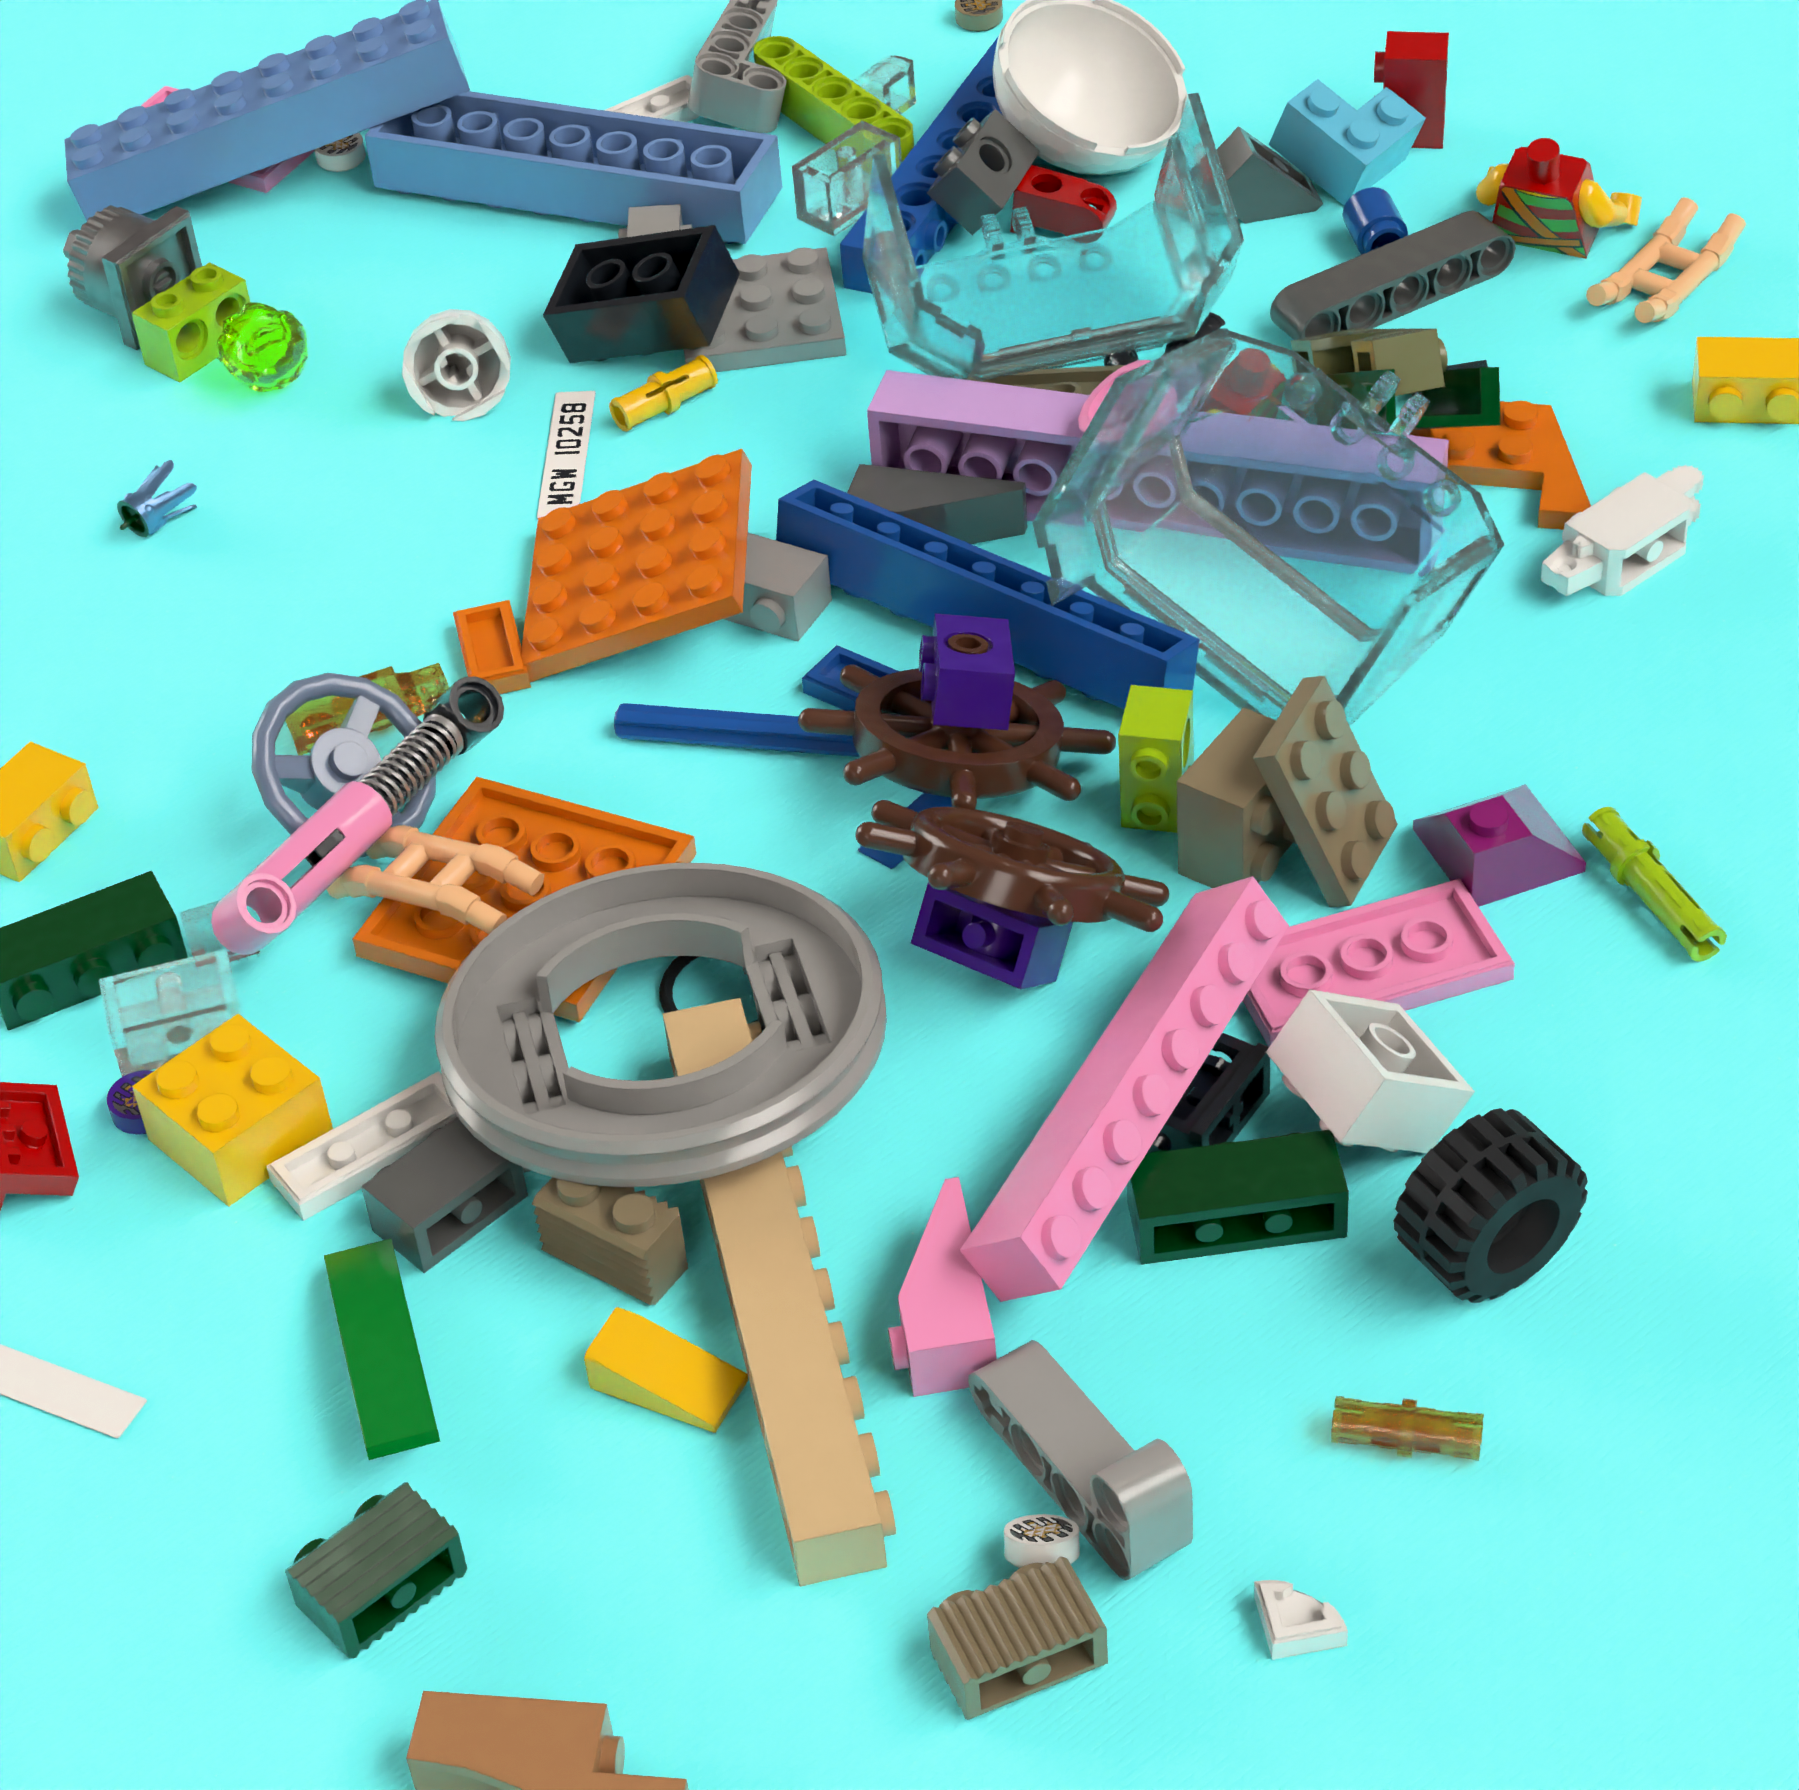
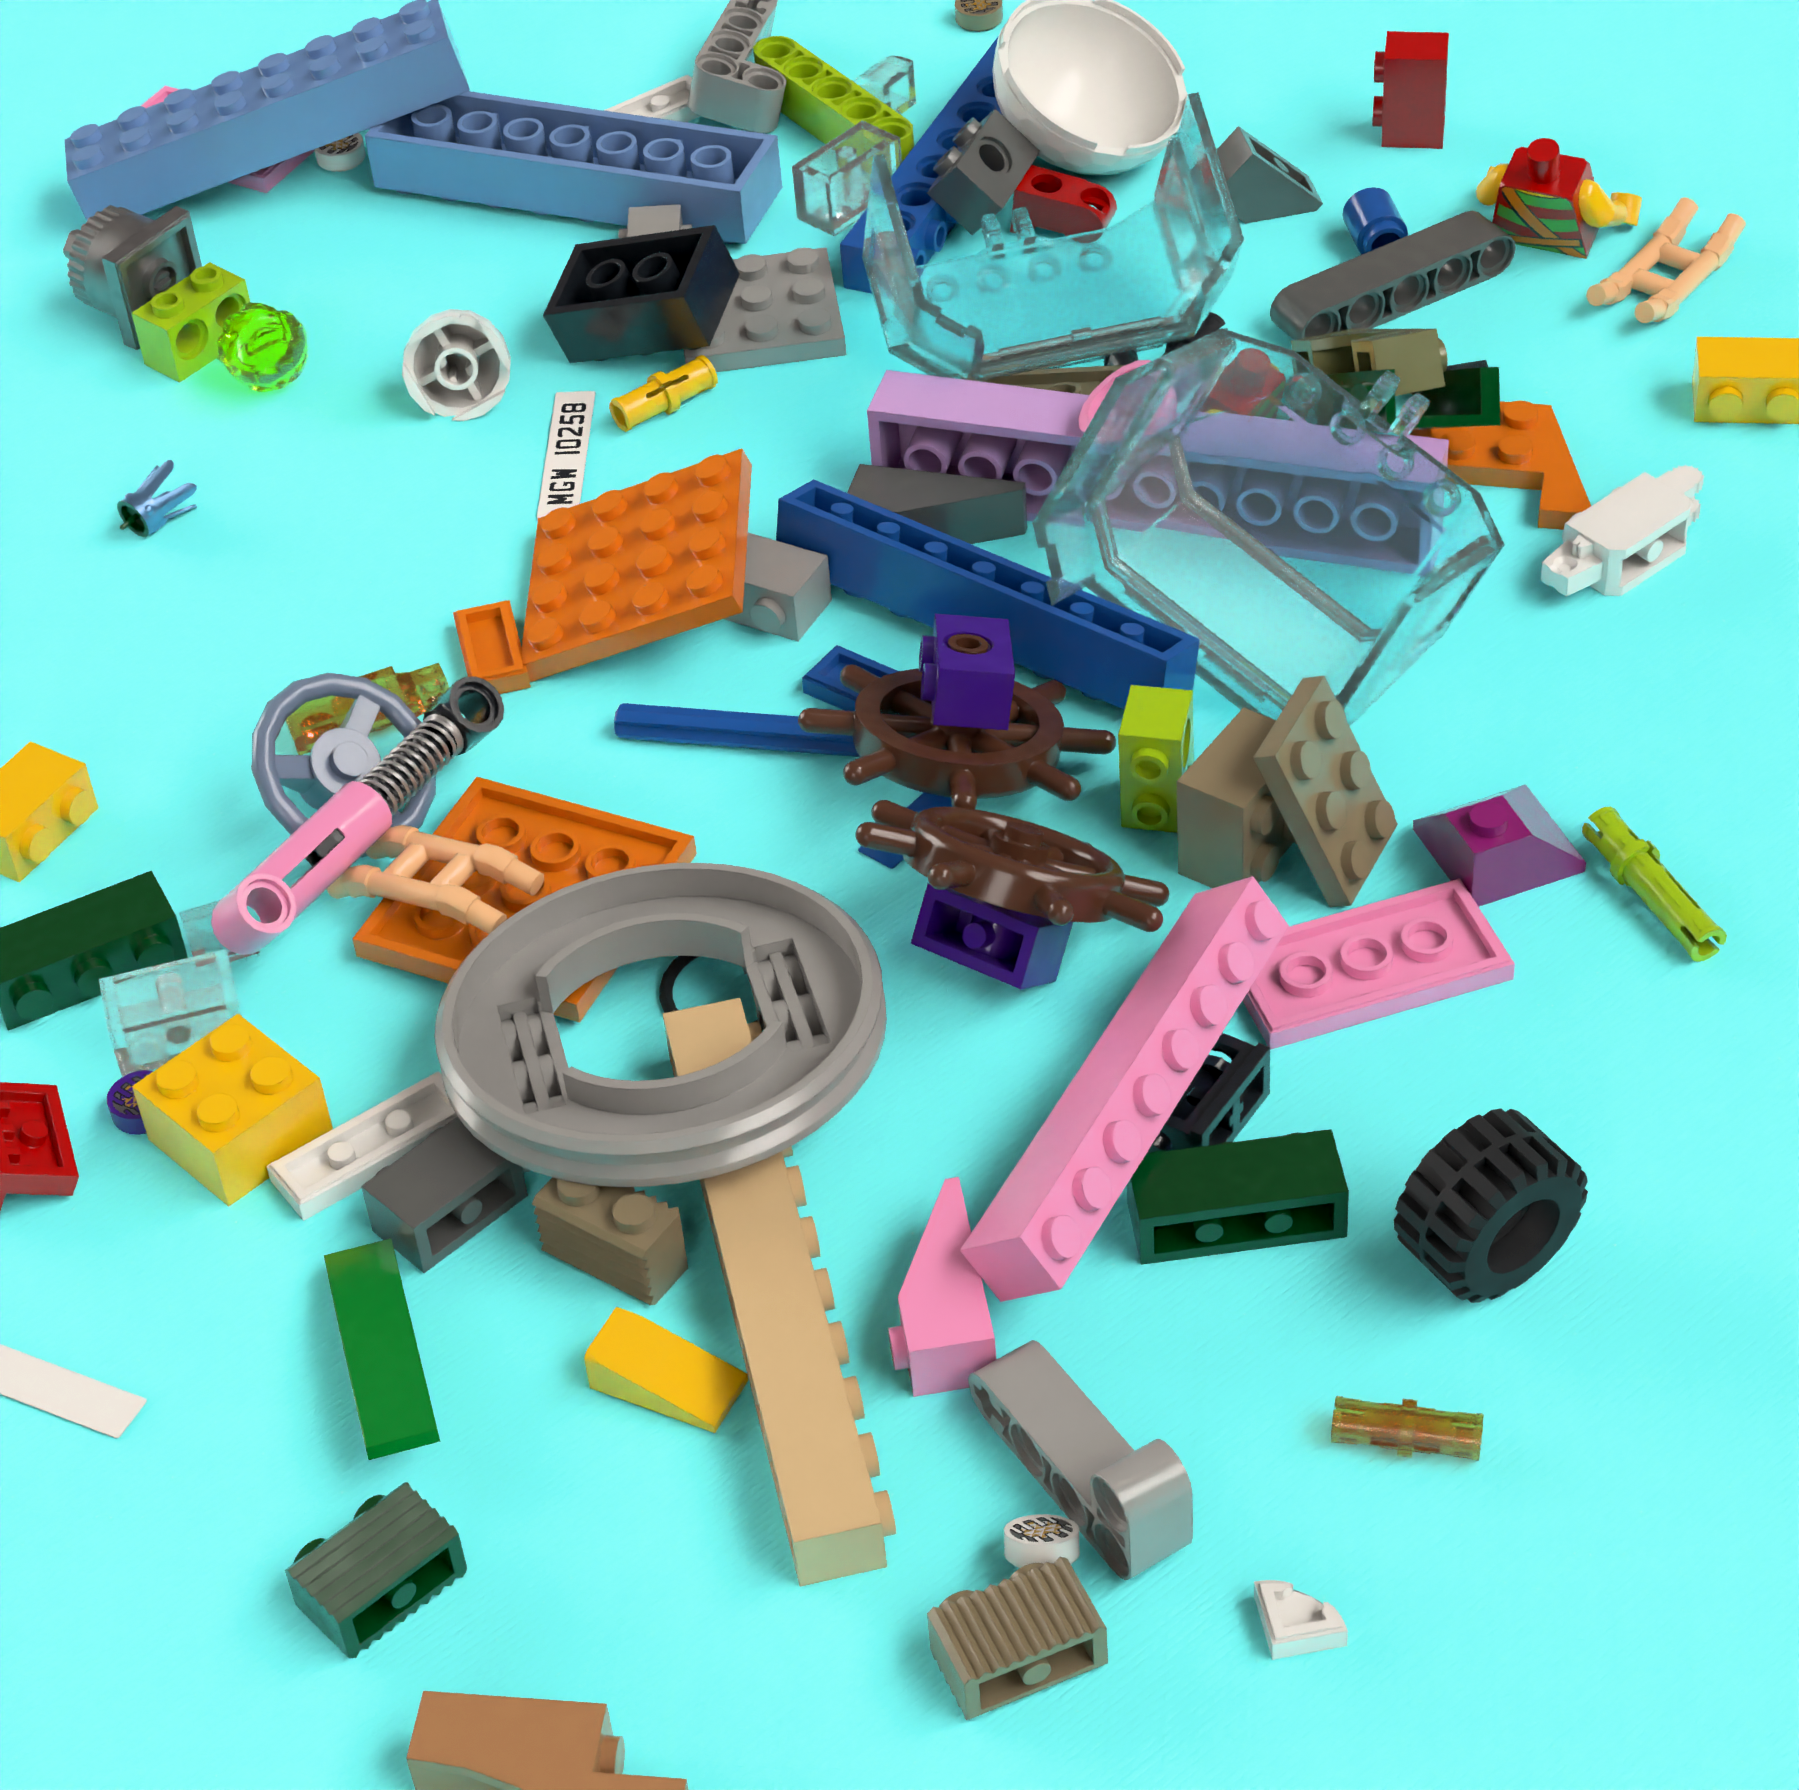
(1343, 145): medium azure brick -> none
(1368, 1072): white brick -> none

